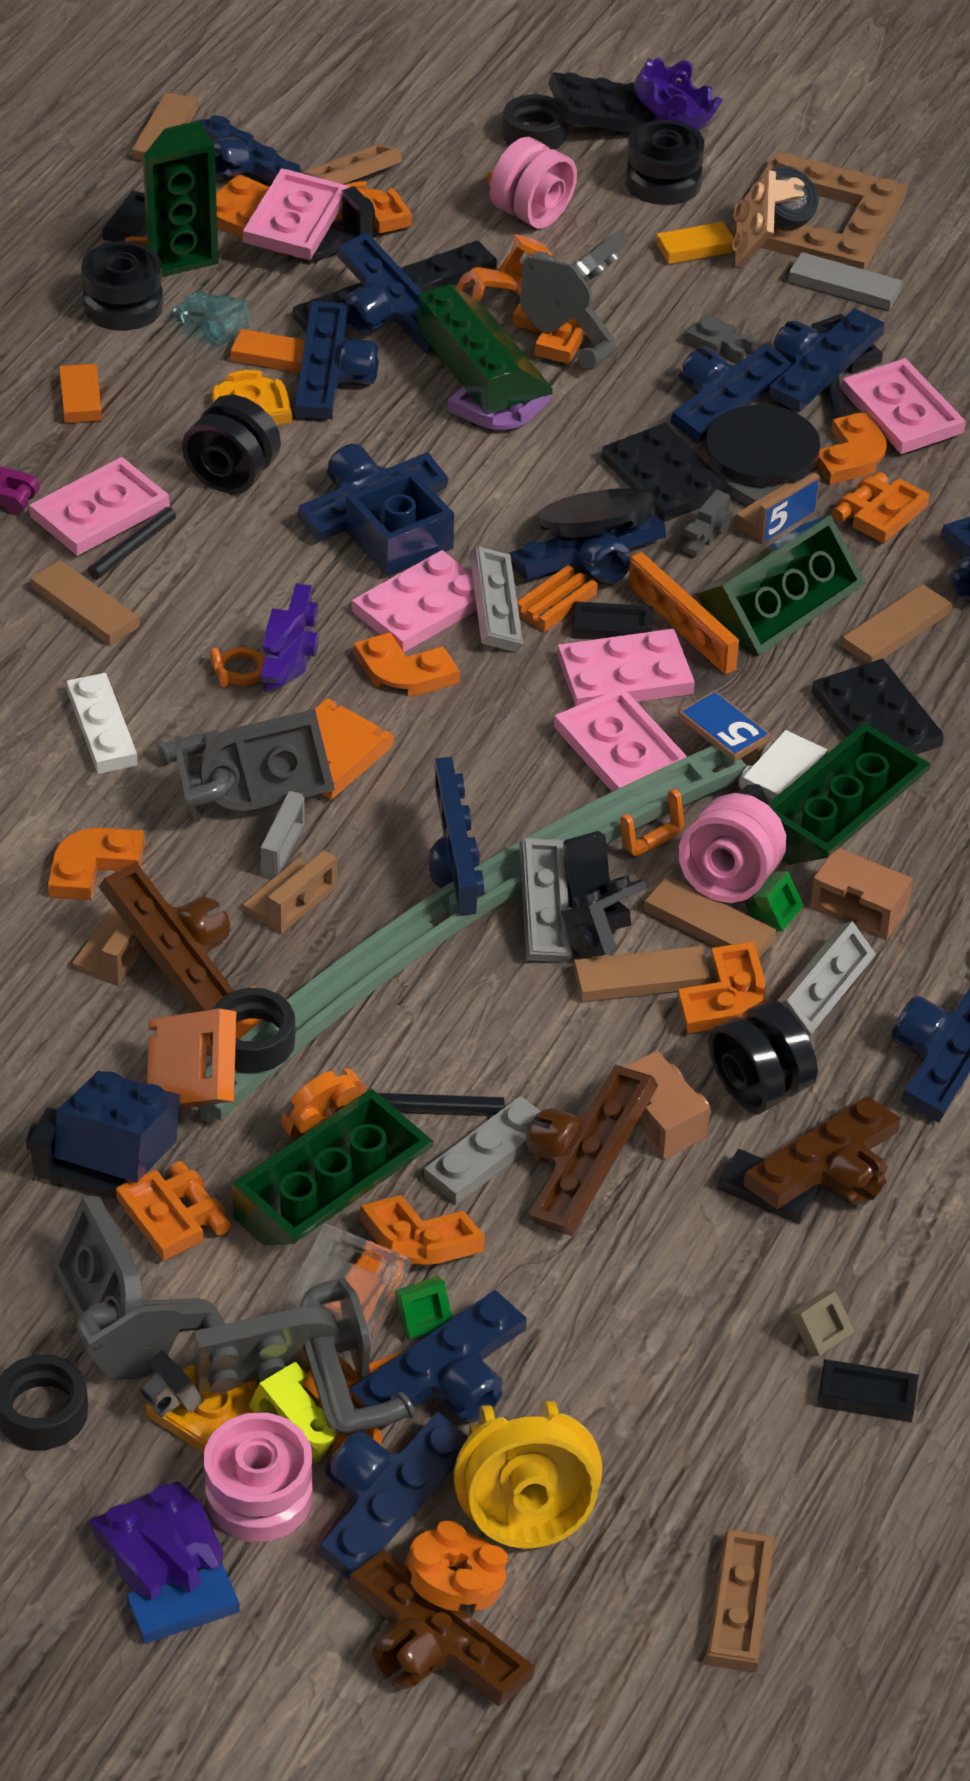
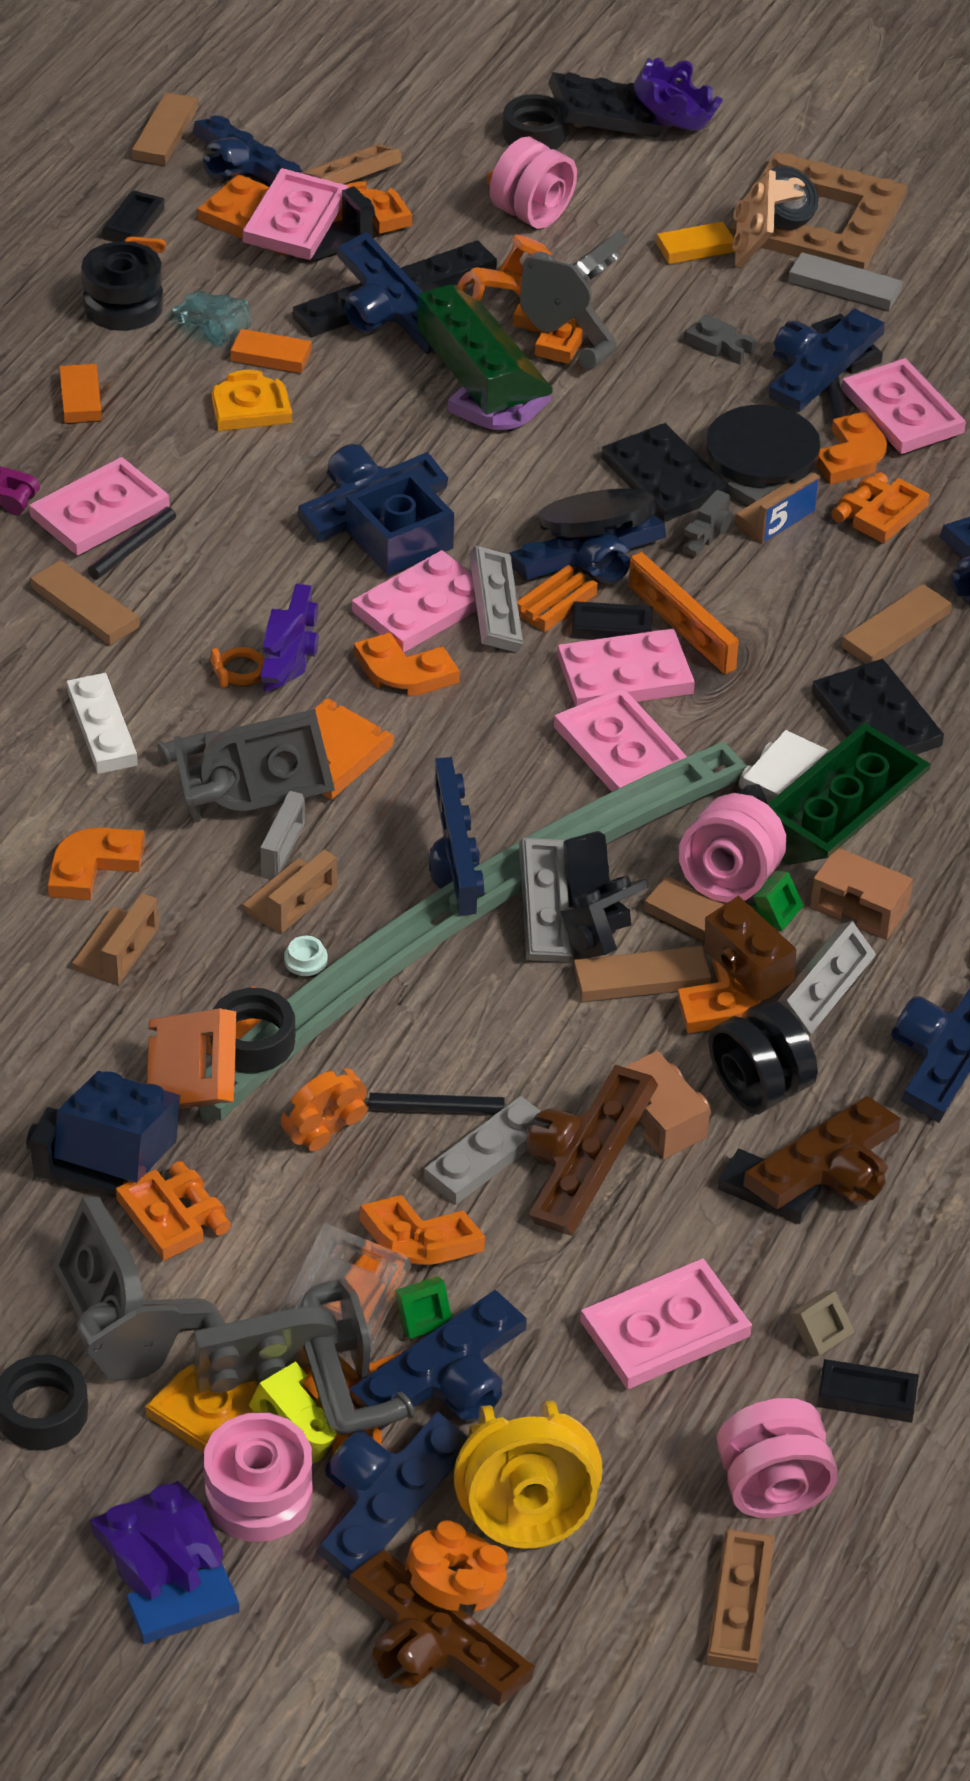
(169, 1387): black tile -> none
(173, 935): reddish brown plate -> none
(181, 198): dark green slope -> none
(231, 444): black wheel -> none
(305, 956): none -> light aqua plate
(326, 1170): dark green slope -> none
(331, 360): dark blue plate -> none
(657, 836): orange piece -> none
(665, 162): black wheel -> none
(665, 1323): none -> bright pink plate
(723, 386): dark blue plate -> none
(726, 727): panel -> none
(750, 949): none -> reddish brown brick
(776, 1458): none -> bright pink wheel
(784, 586): dark green slope -> none

